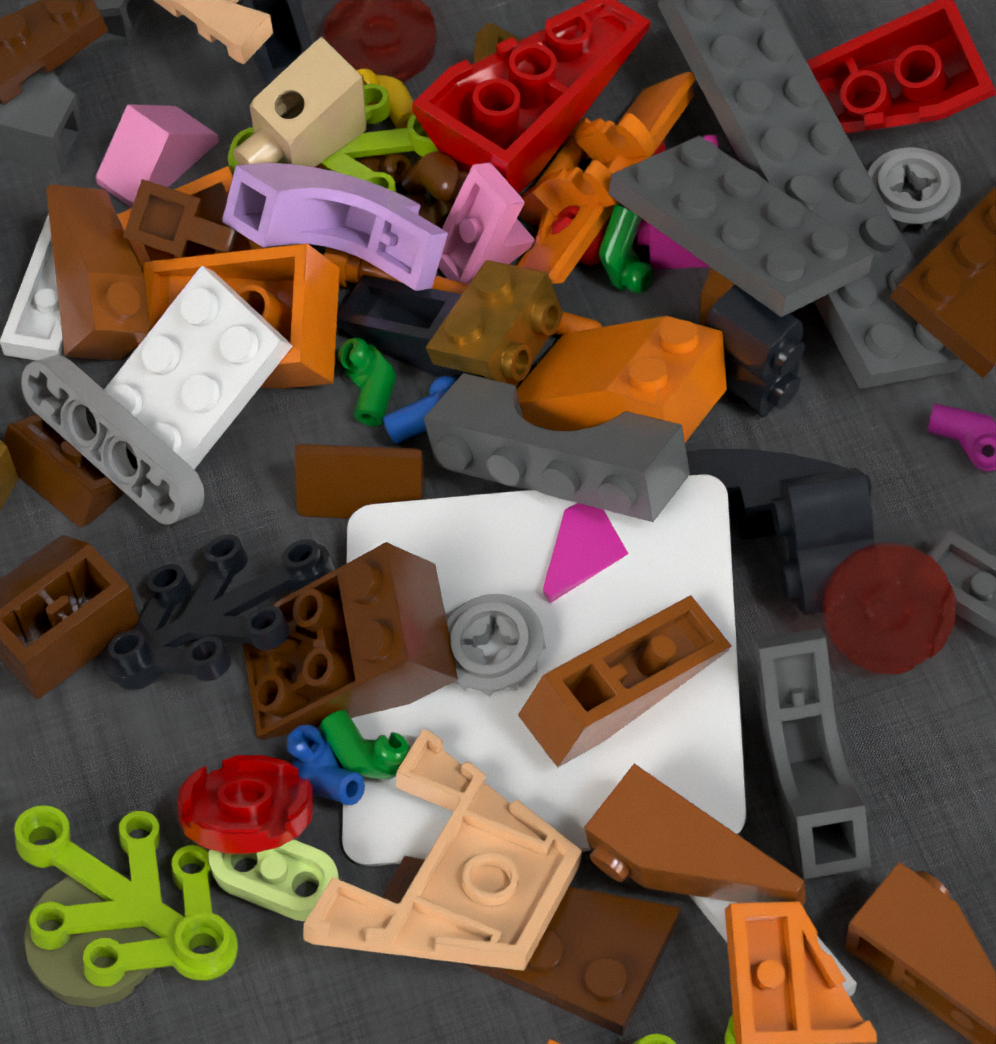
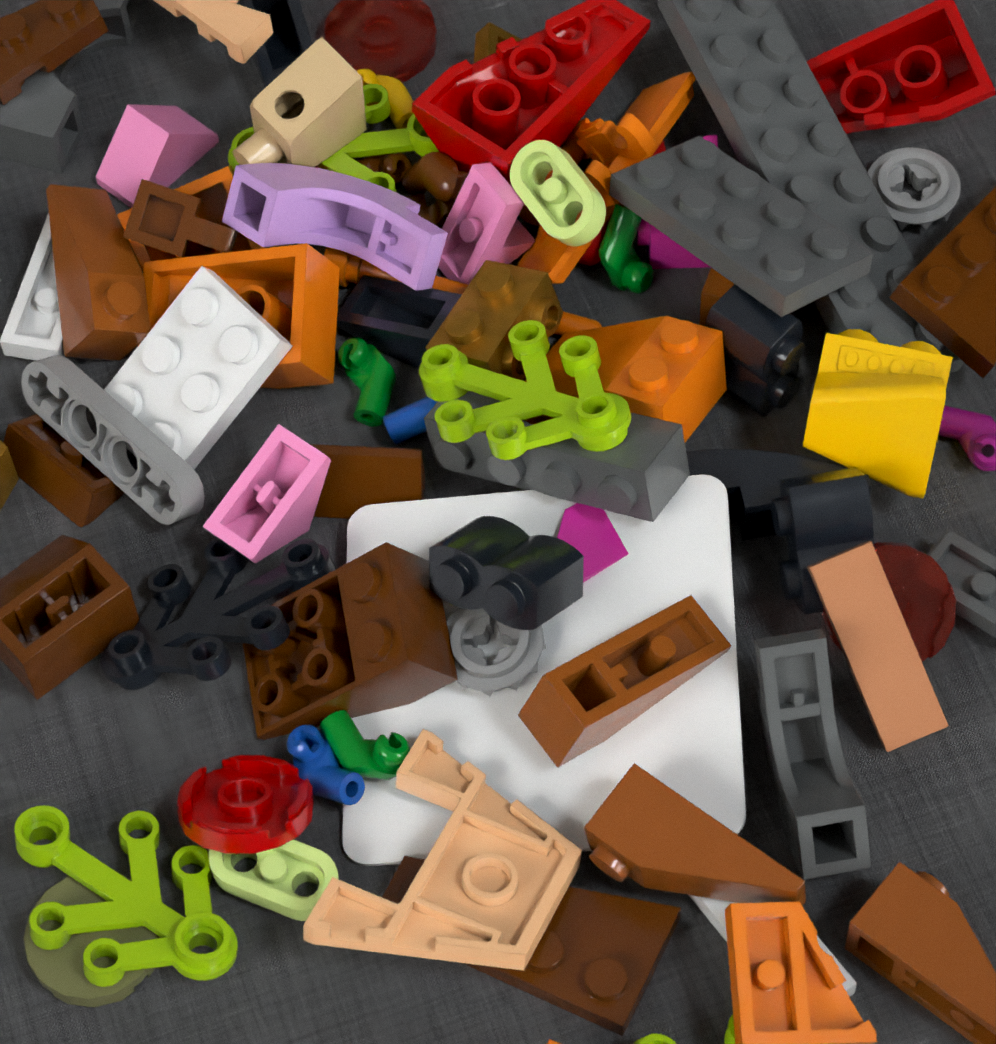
(271, 497): none -> bright pink slope
(506, 572): none -> black brick
(559, 198): none -> yellowish green plate
(594, 419): none -> lime plant
(877, 646): none -> nougat tile
(879, 408): none -> yellow piece

